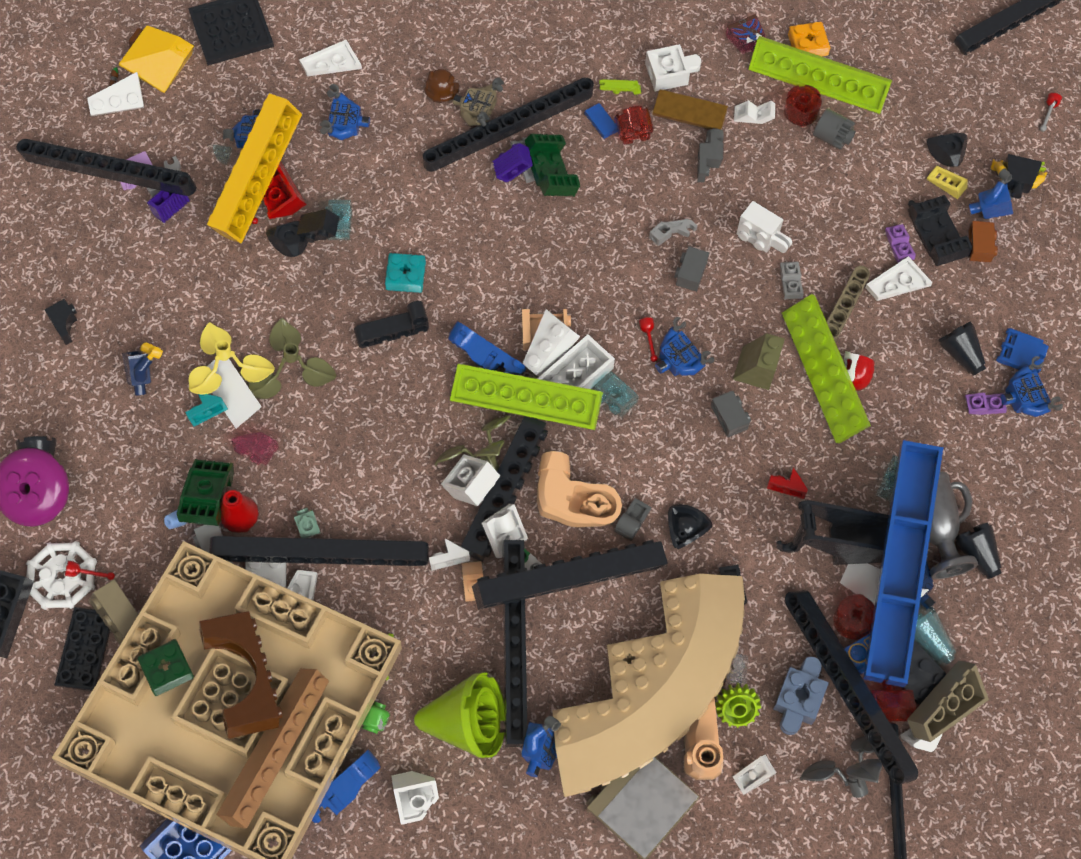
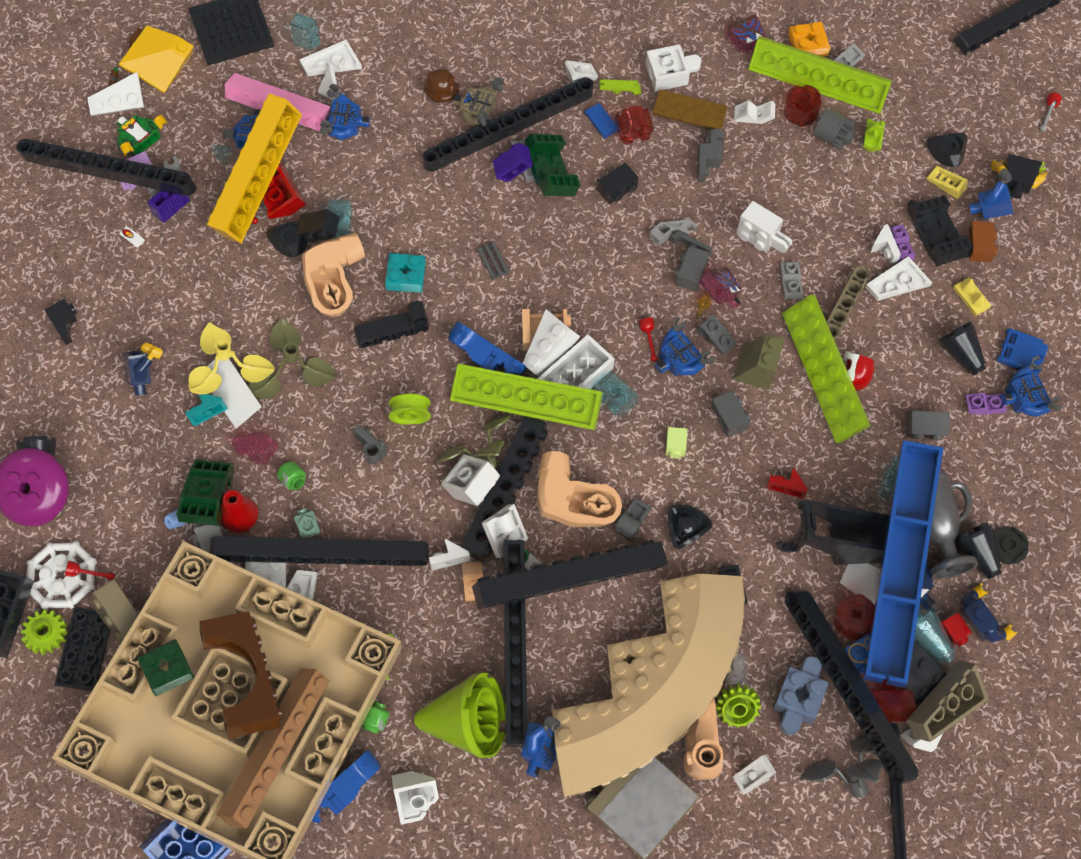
(51, 638): none -> lime gear
(132, 236): none -> white sticker
(138, 133): none -> torso
(253, 94): none -> bright pink brick
(291, 475): none -> bright green head
(305, 32): none -> clear light blue brick
(325, 272): none -> light nougat piece
(329, 78): none -> white slope
(370, 444): none -> dark grey plate
(409, 409): none -> lime wheel
(487, 248): none -> dark grey tile
(579, 70): none -> white slope
(617, 183): none -> black brick
(676, 442): none -> yellowish green brick
(679, 236): none -> dark grey piece
(703, 304): none -> clear yellow piece
(716, 334): none -> dark grey plate
(722, 286): none -> clear pink torso
(850, 56): none -> light grey hinge
(873, 135): none -> lime hips
(887, 243): none -> white slope
(927, 424): none -> dark grey brick
(957, 630): none -> red brick
(972, 296): none -> light yellow tile
(982, 619): none -> dark blue torso
(1011, 552): none -> pearl dark grey tile

